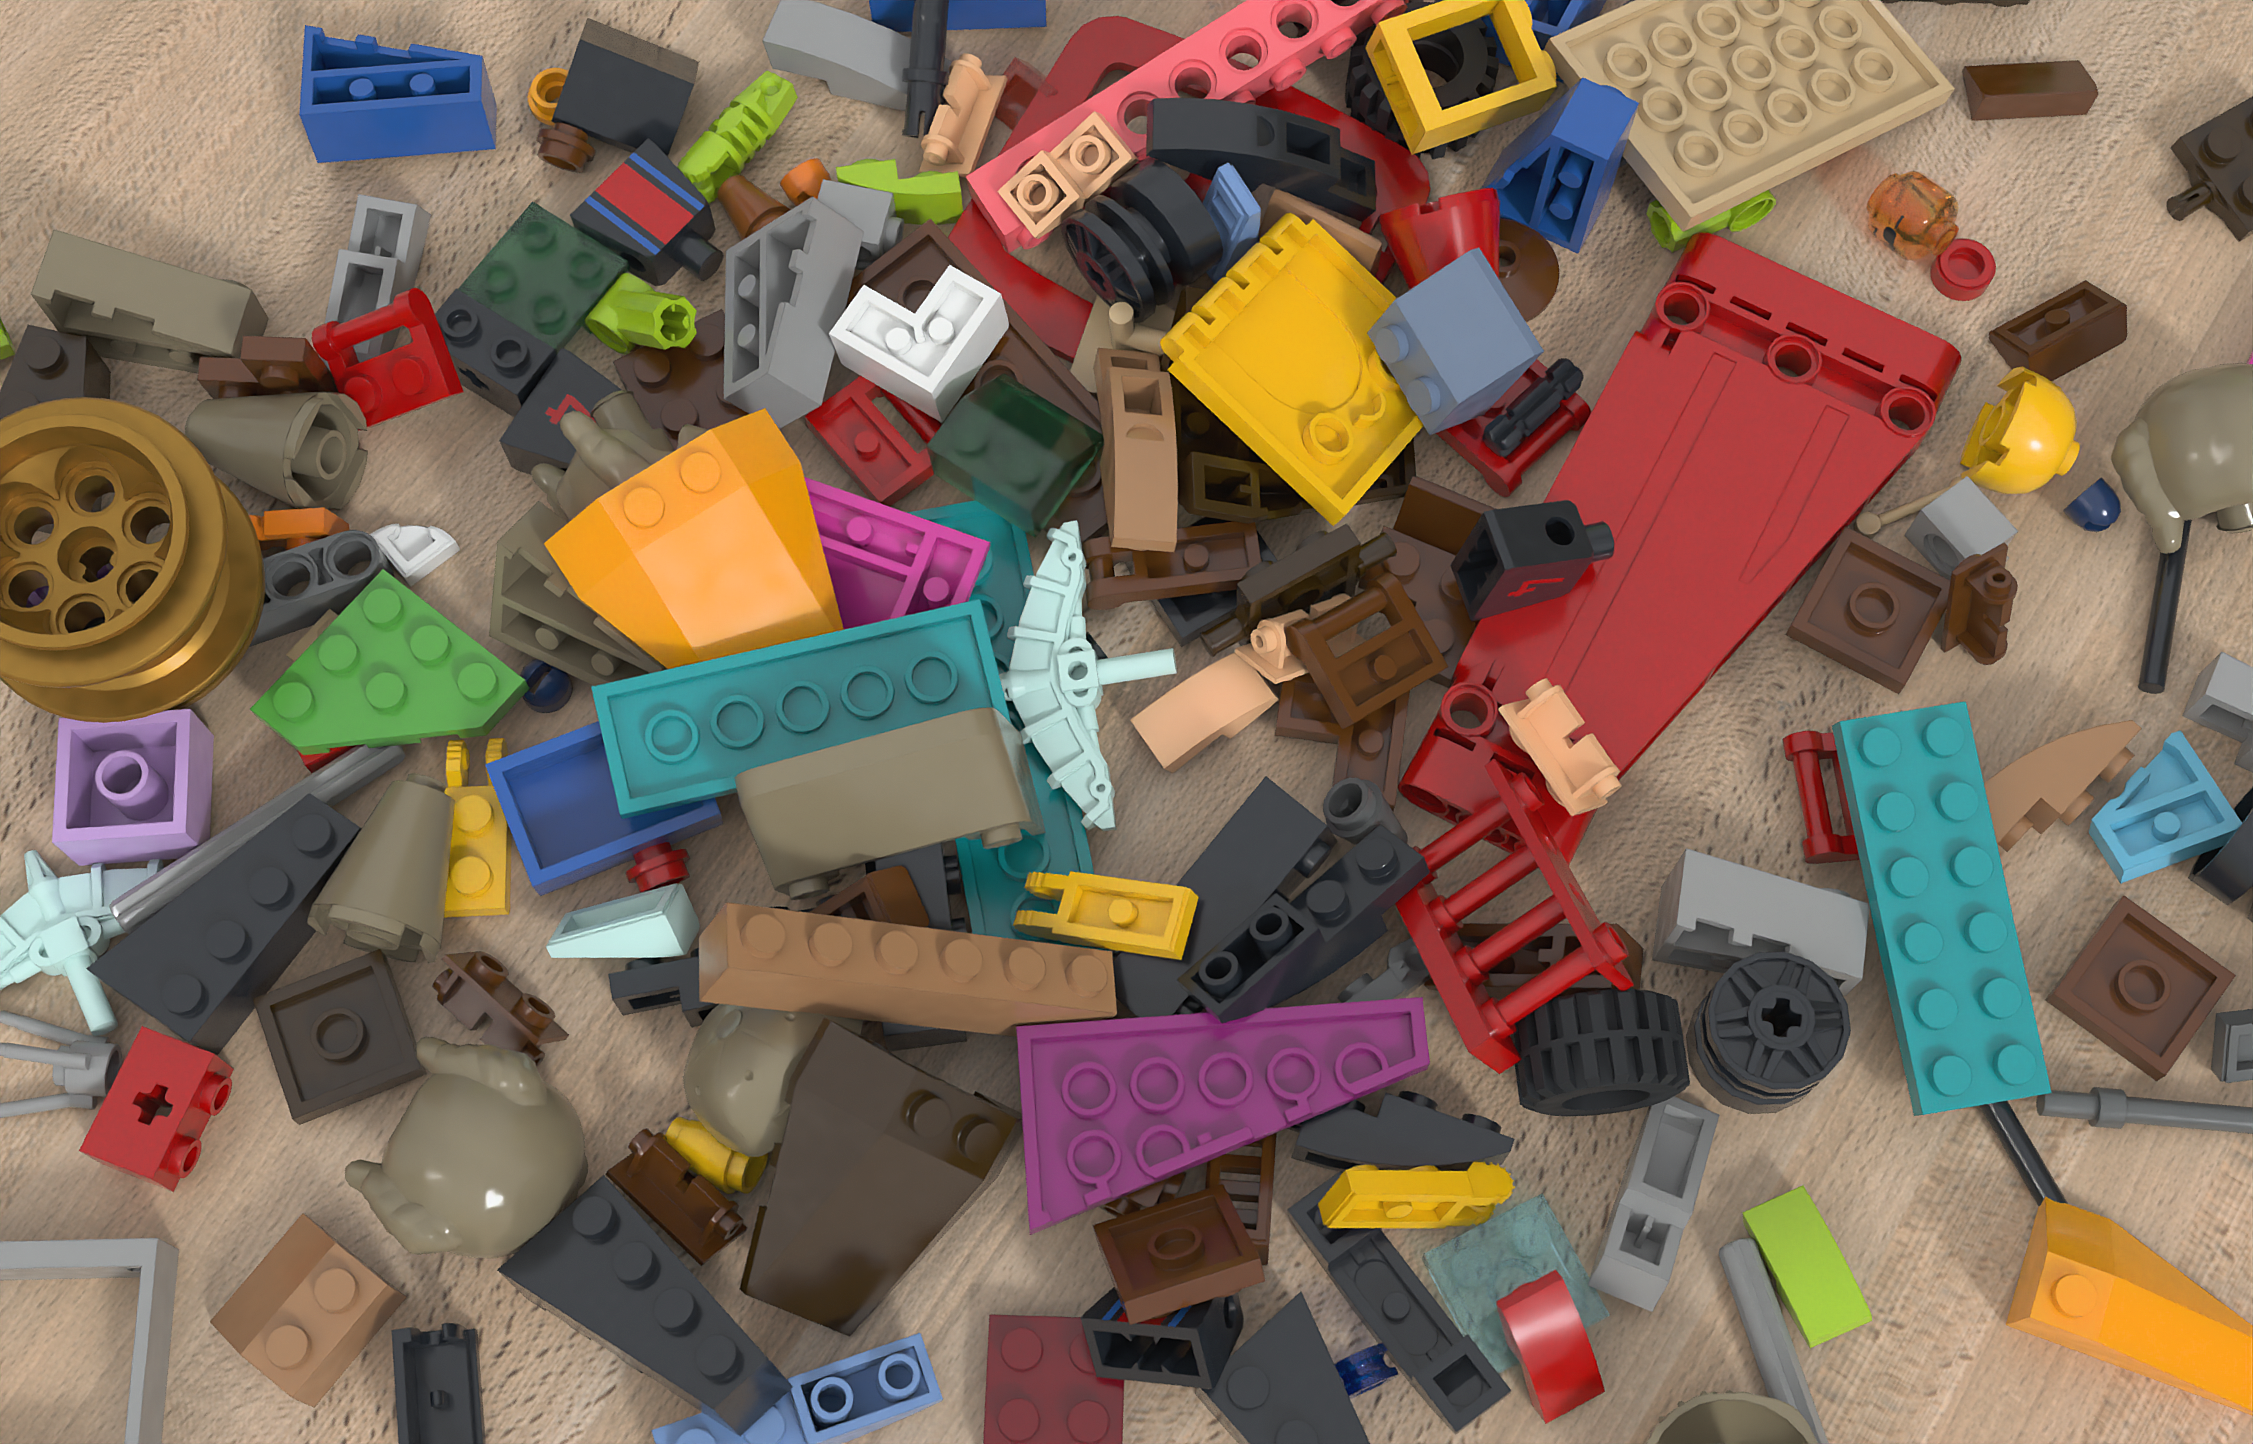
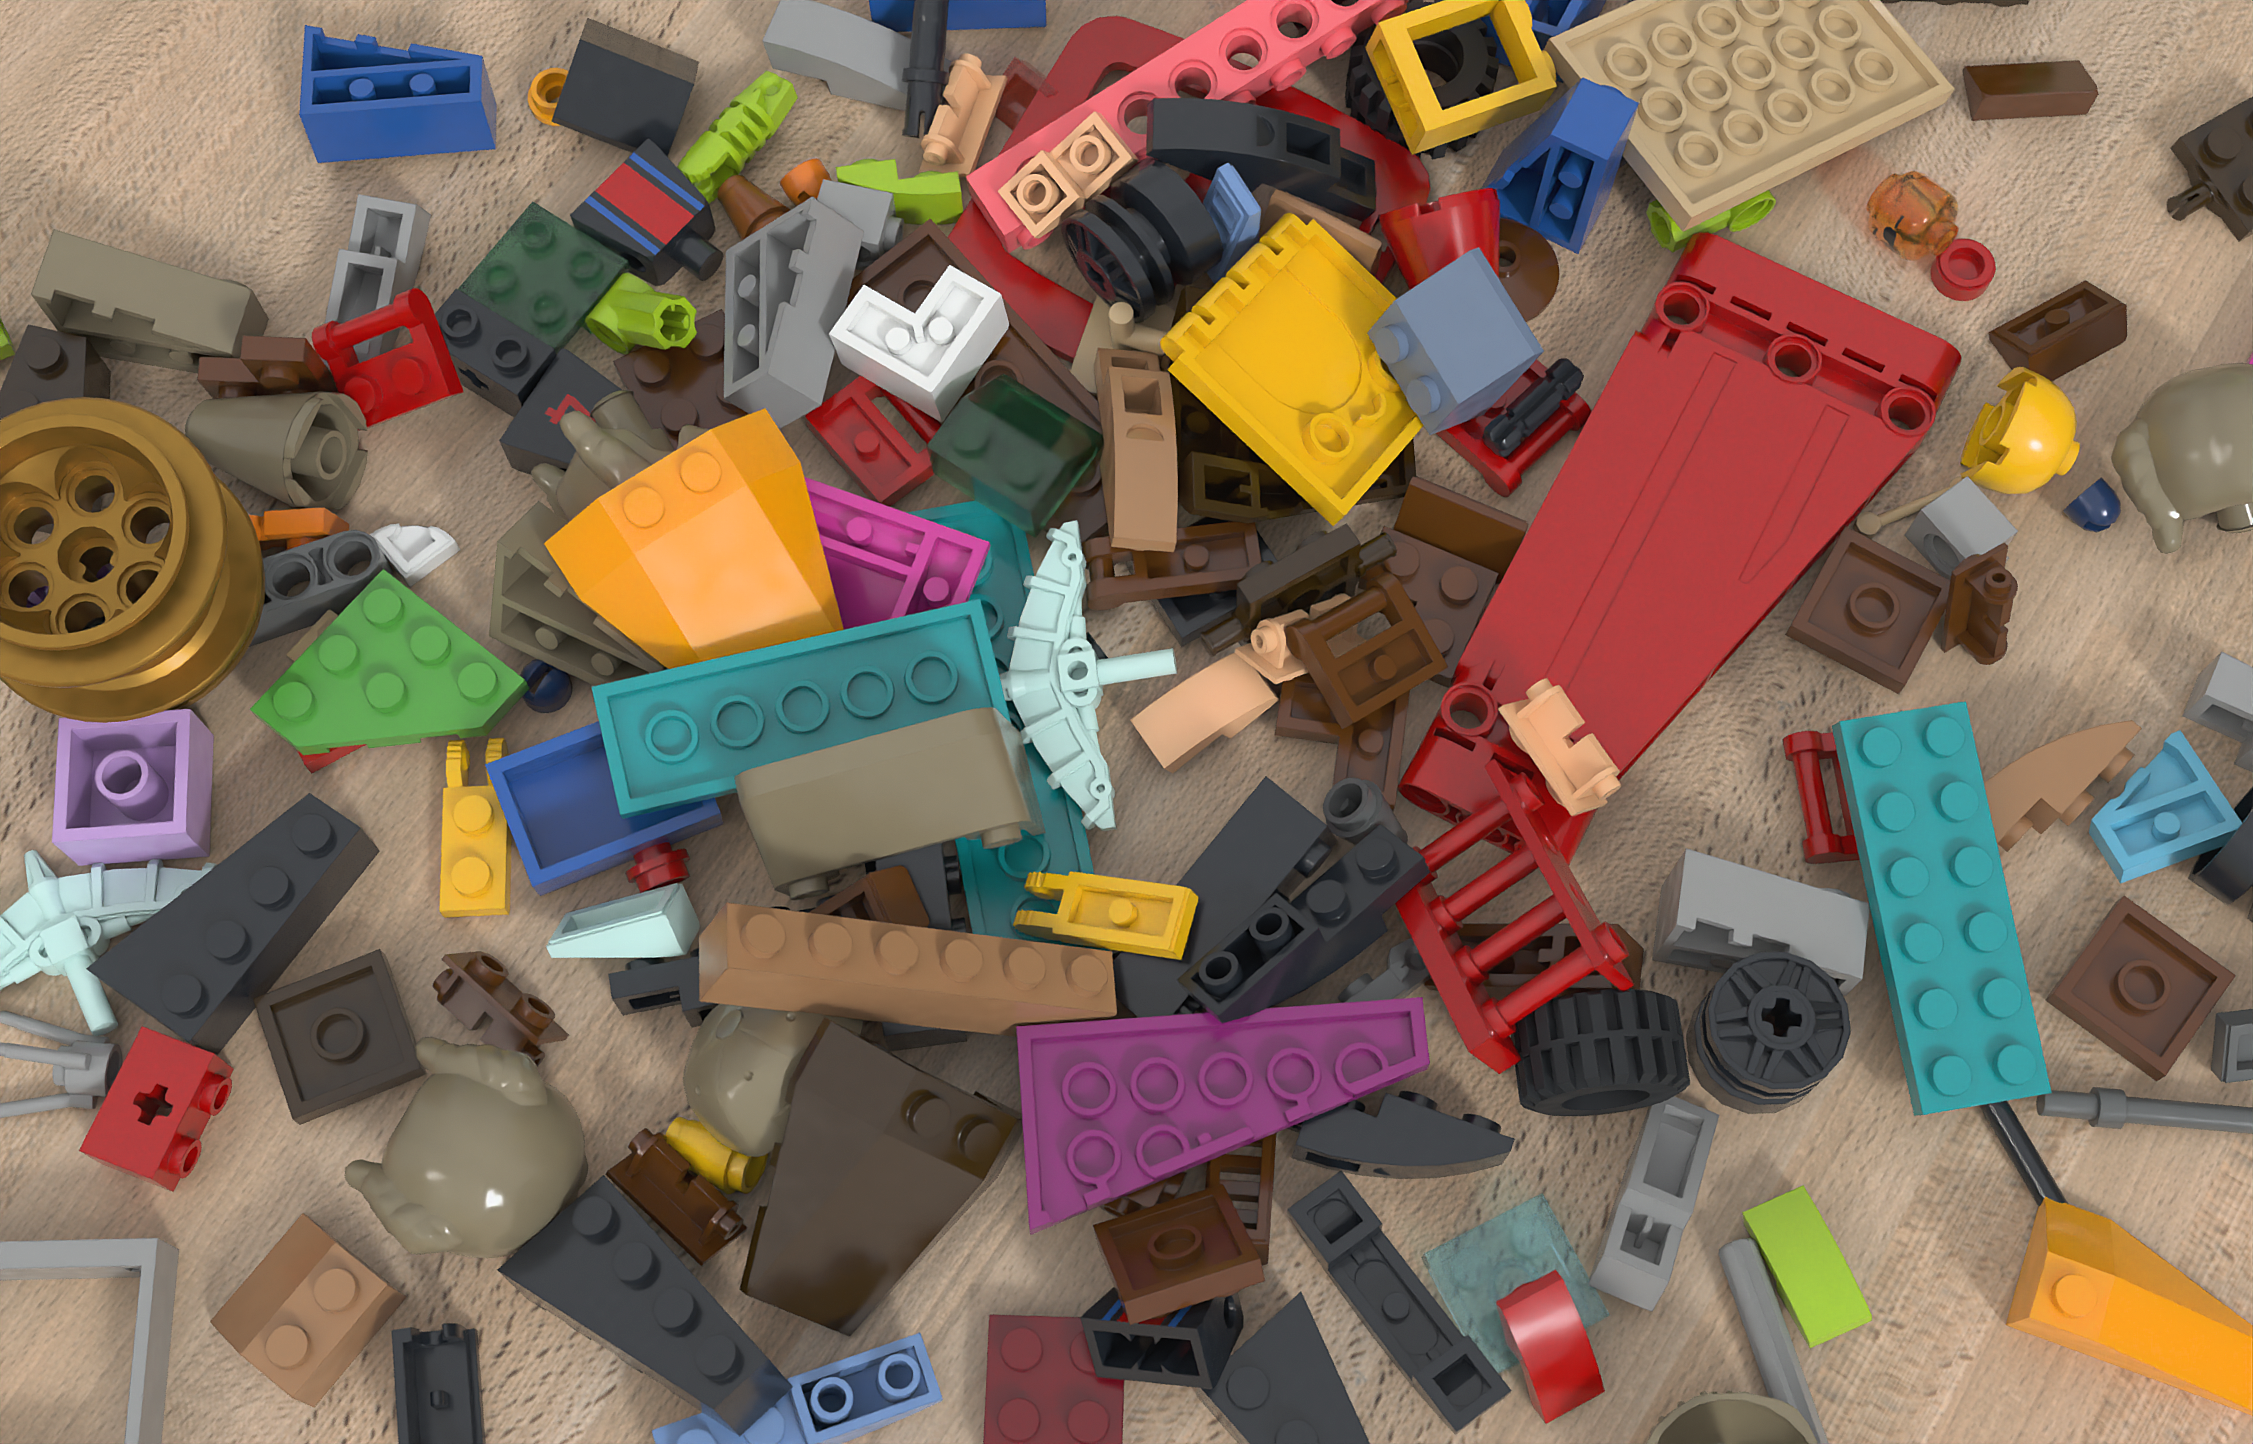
(328, 784): light grey axle -> none
(394, 875): dark tan cone -> none
(565, 147): reddish brown plate -> none
(1365, 1370): clear blue bush -> none
(1415, 1197): yellow hinge -> none
(1526, 556): black torso -> none
(2163, 617): black bar -> none

